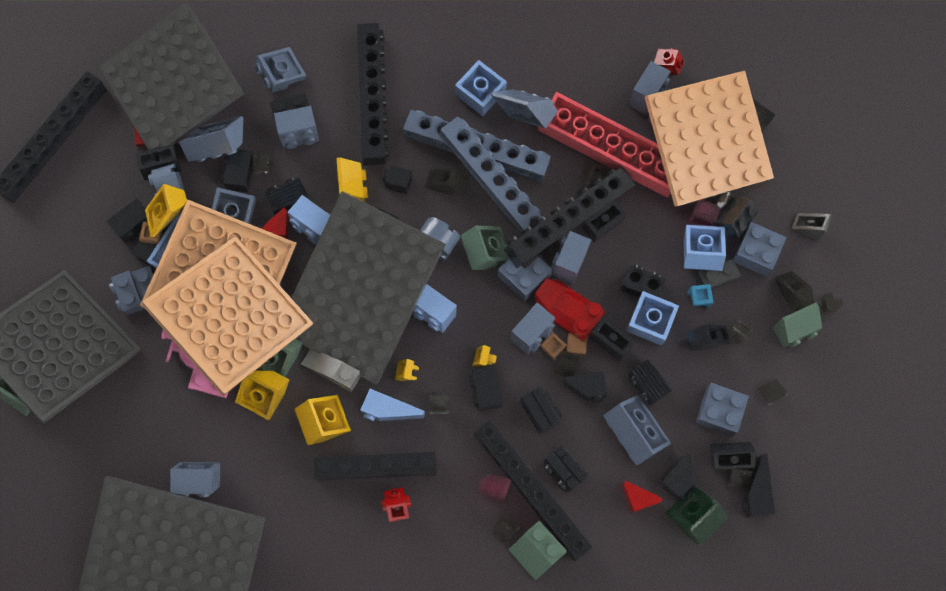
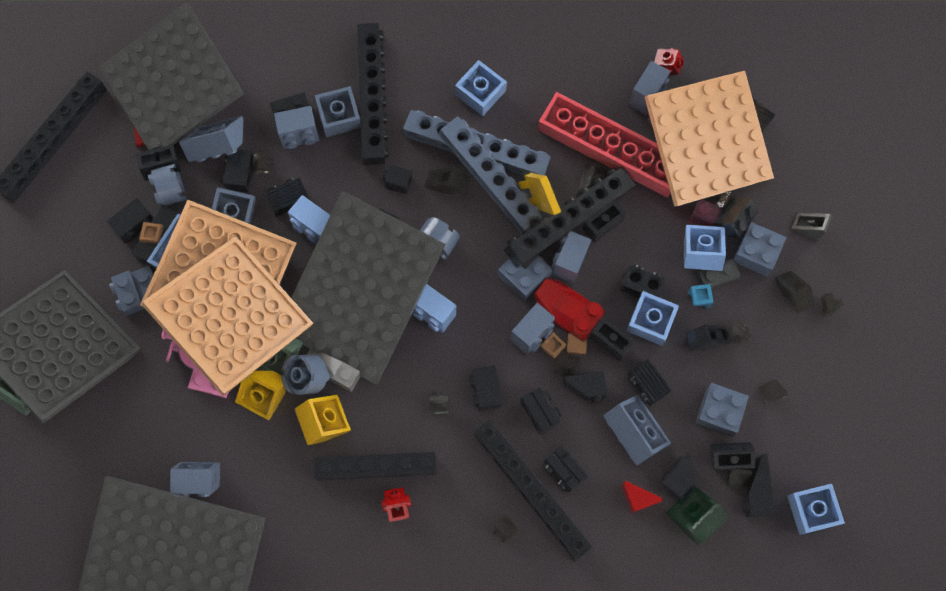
(164, 208): yellow slope -> none
(278, 224): red slope -> none
(279, 69): sand blue plate -> none
(305, 374): none -> sand blue brick
(338, 111): none -> sand blue brick
(351, 178): yellow slope -> none
(386, 408): light blue slope -> none
(404, 370): yellow tile -> none
(483, 357): yellow tile -> none
(485, 247): sand green slope -> none
(494, 487): clear pink slope -> none
(526, 107): sand blue slope -> none
(537, 550): sand green slope -> none
(541, 193): none -> yellow tile
(799, 325): sand green slope -> none
(815, 509): none -> light blue brick

